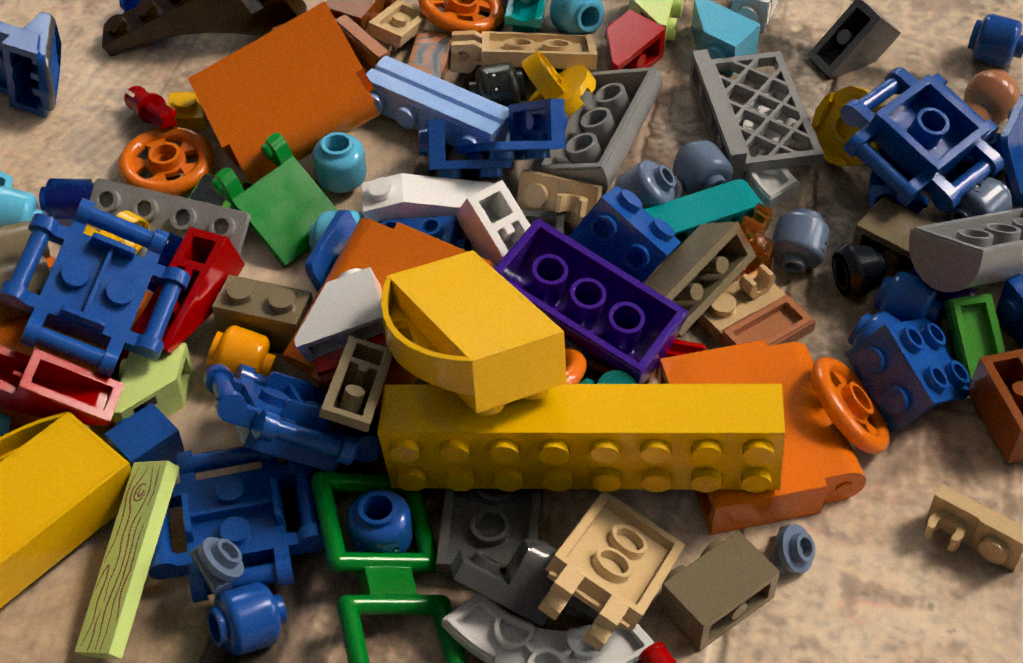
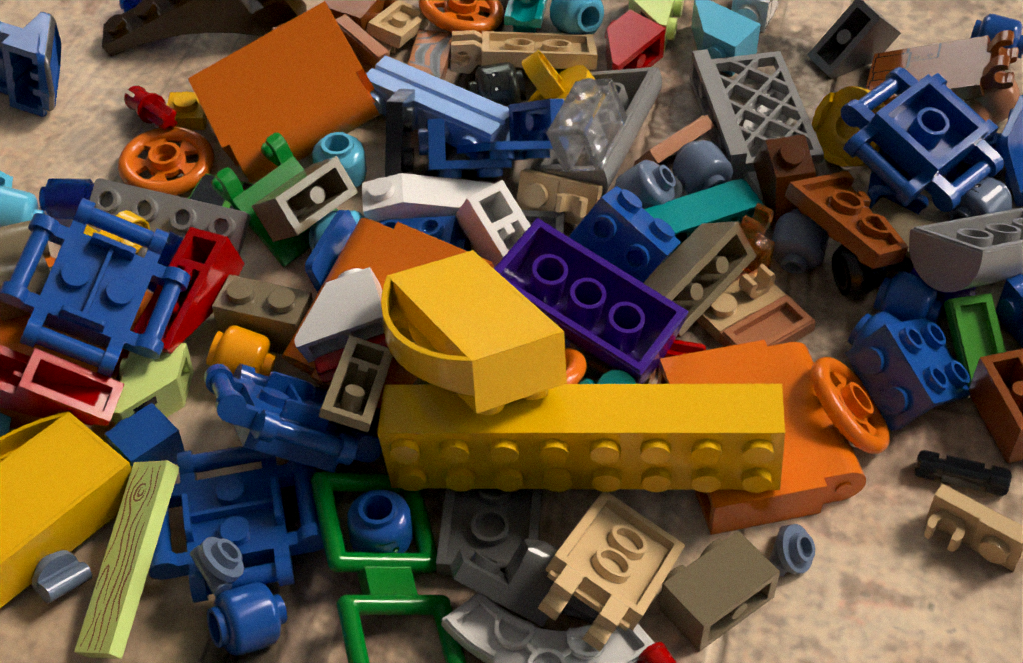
(59, 574): none -> sand blue plate
(304, 199): none -> dark tan brick
(399, 125): none -> black wing
(587, 125): none -> clear brick
(672, 144): none -> nougat tile
(778, 165): none -> reddish brown slope
(847, 218): none -> dark orange wing
(963, 472): none -> black axle
(966, 64): none -> tile

